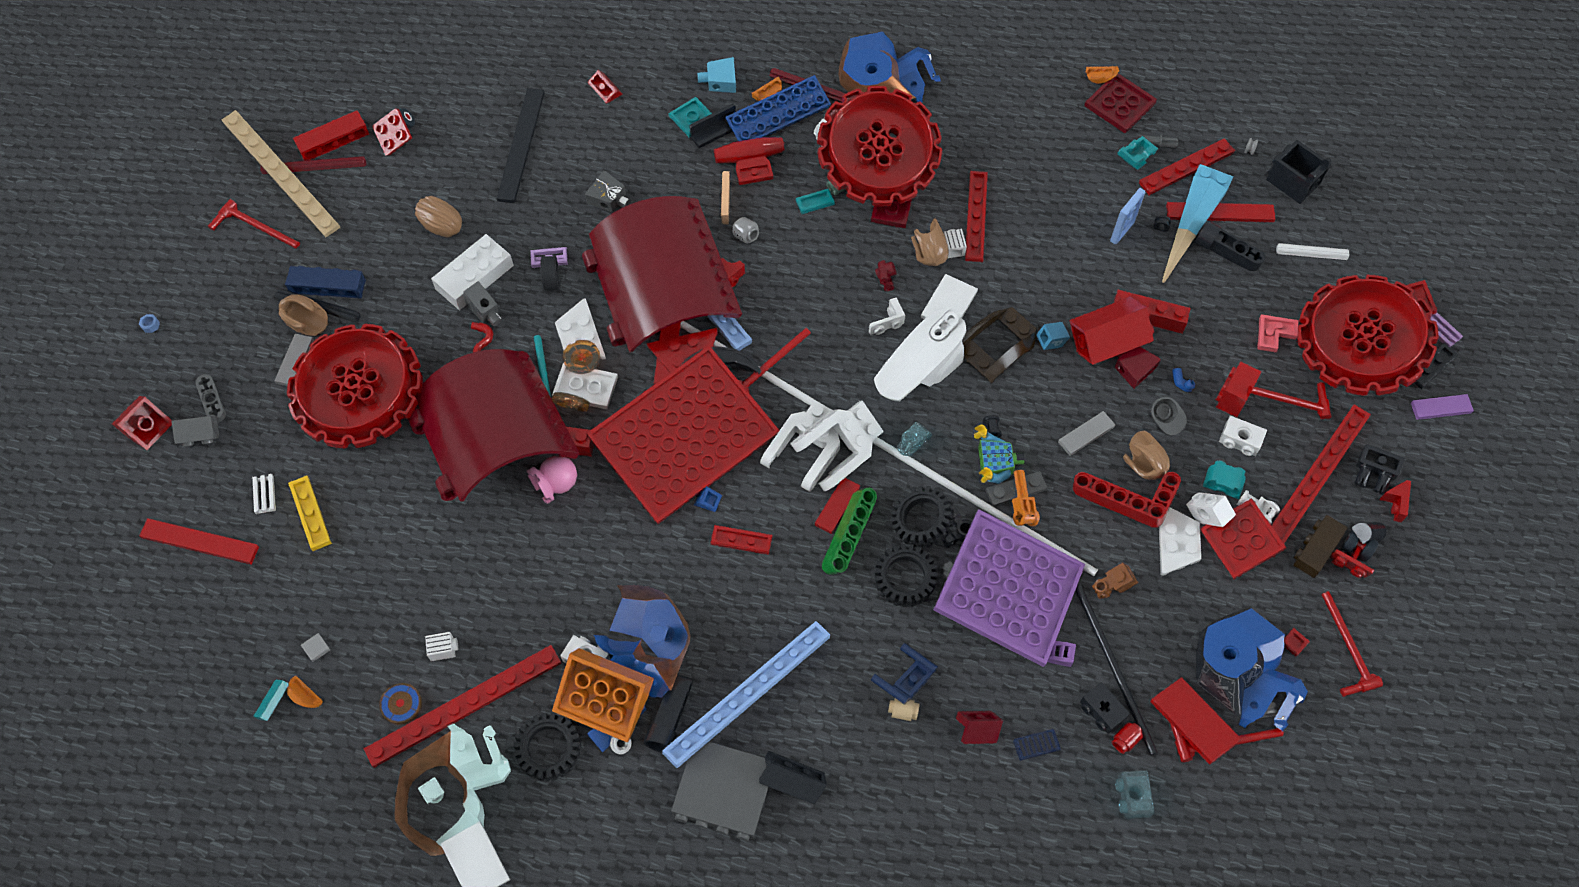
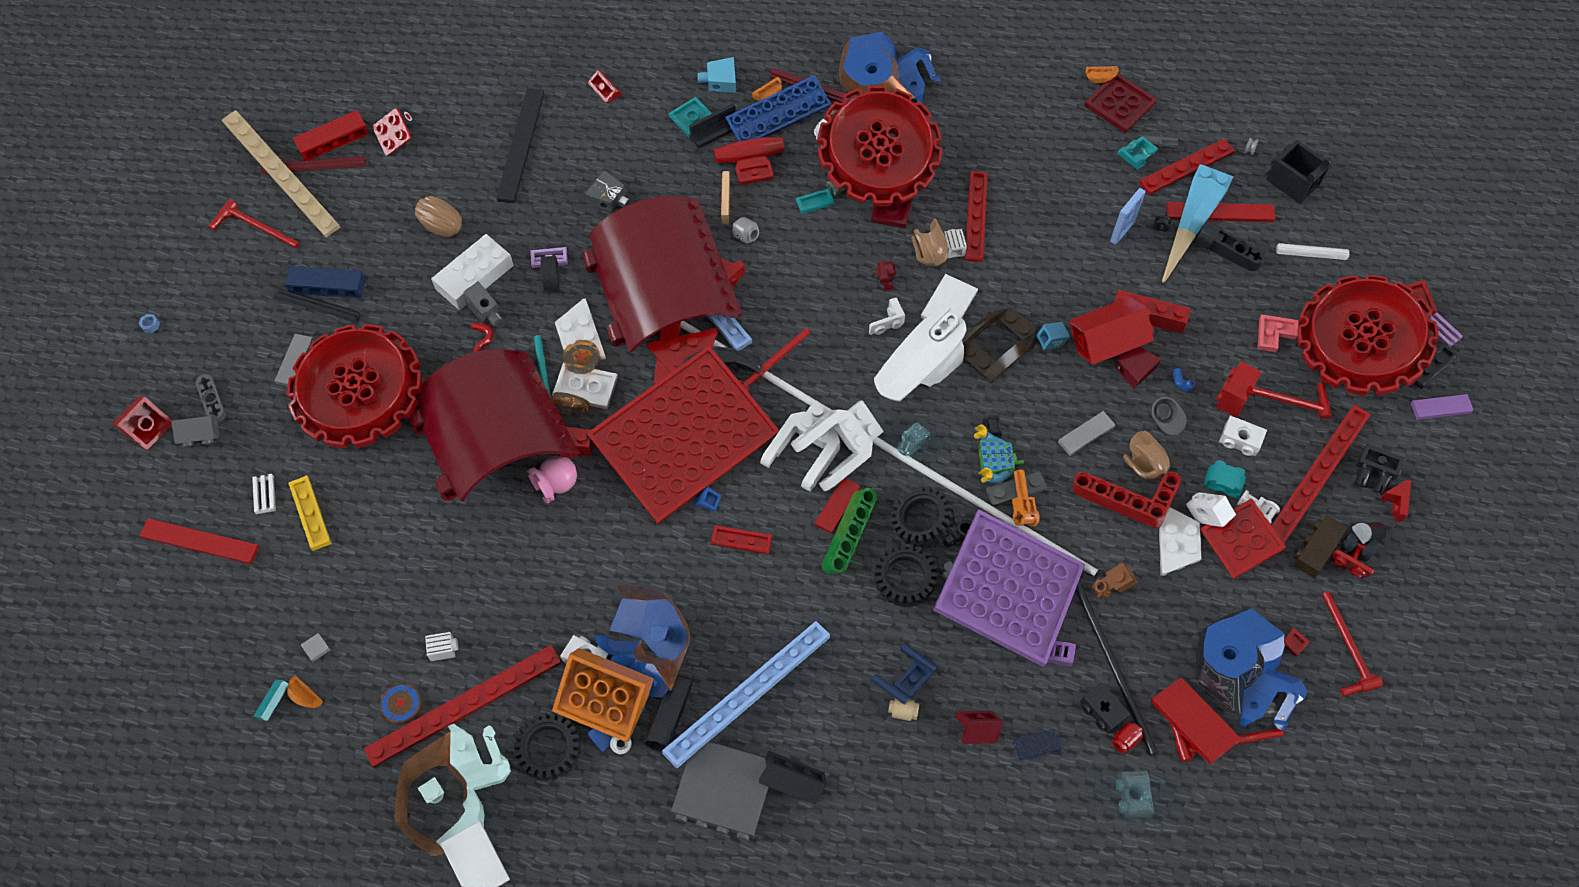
(303, 315): medium nougat hair -> none

